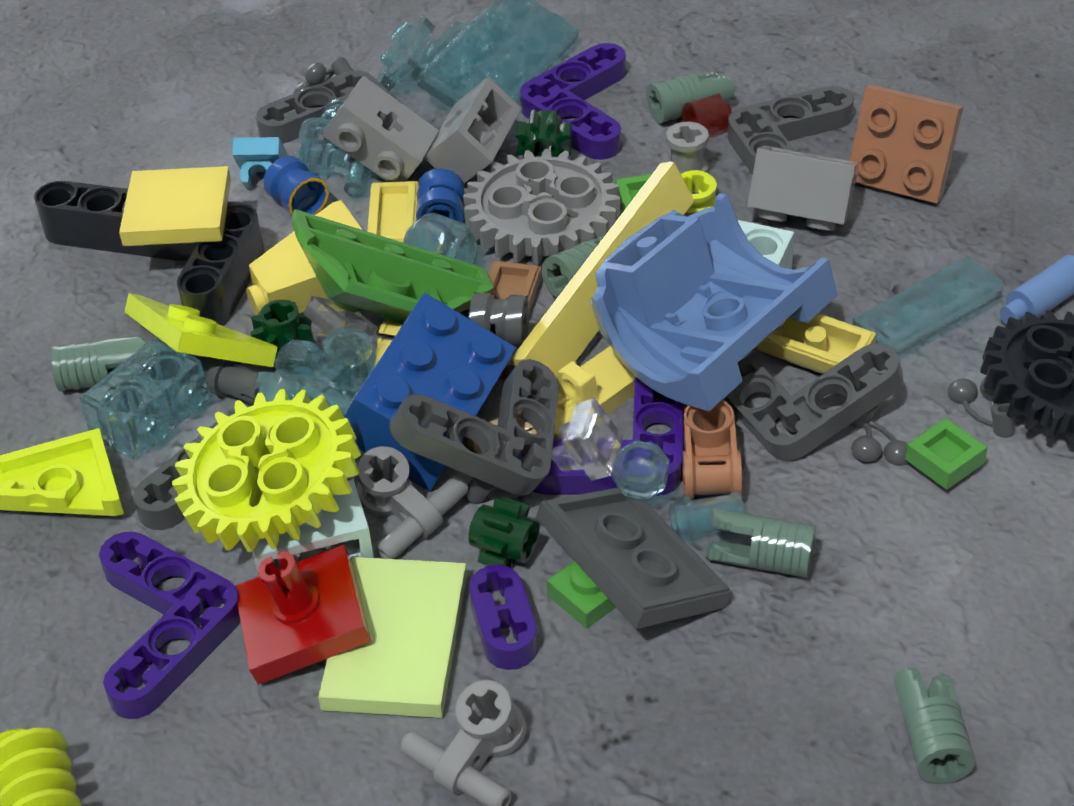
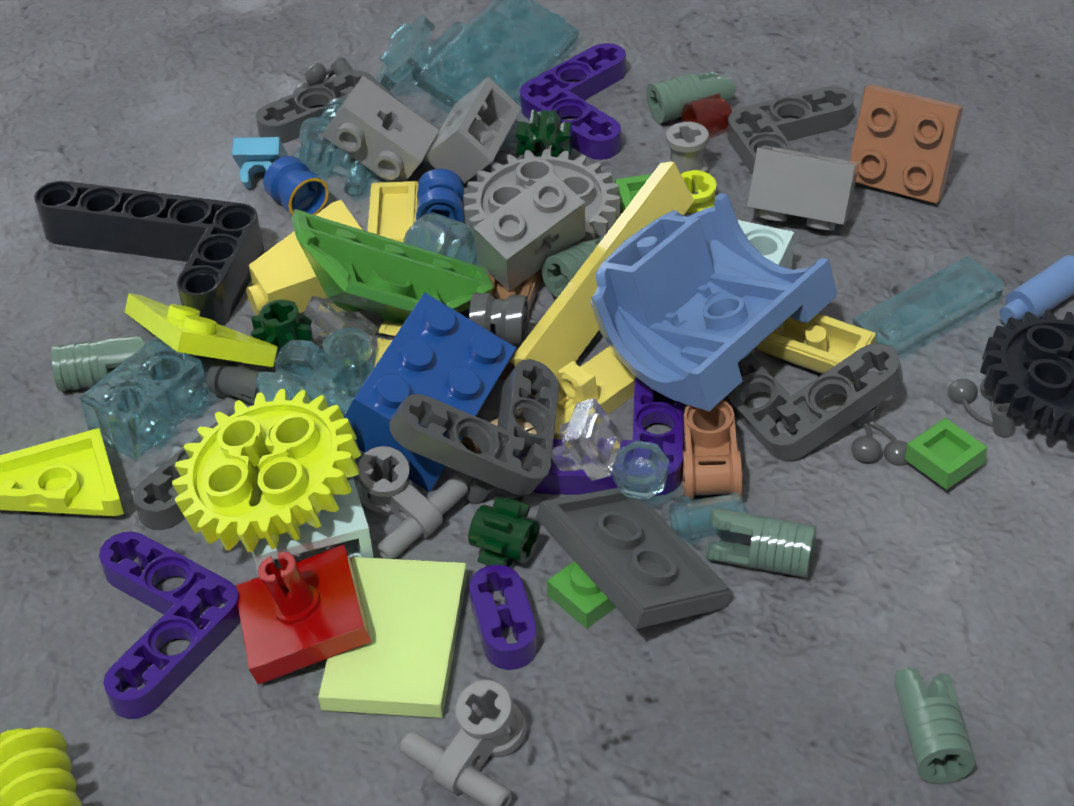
(175, 206): light yellow tile -> none
(529, 230): none -> light grey brick

